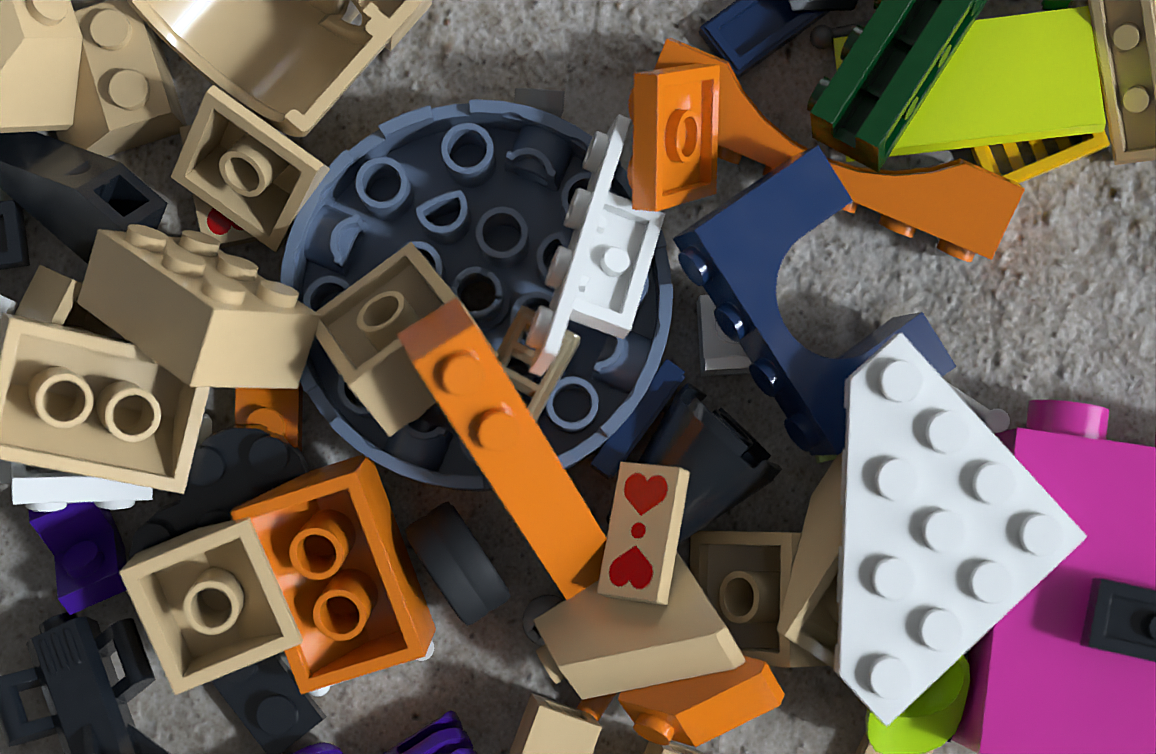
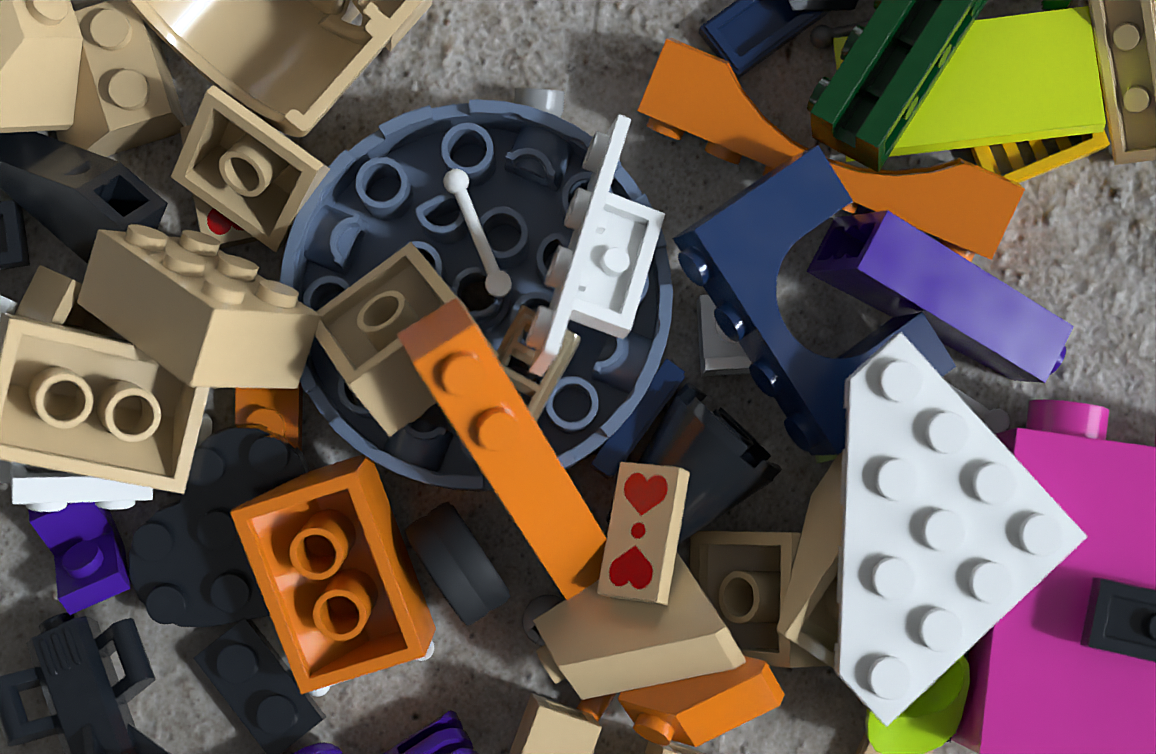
(210, 603): tan slope -> none
(497, 282): none -> white hinge
(674, 136): orange plate -> none
(970, 310): none -> dark purple slope

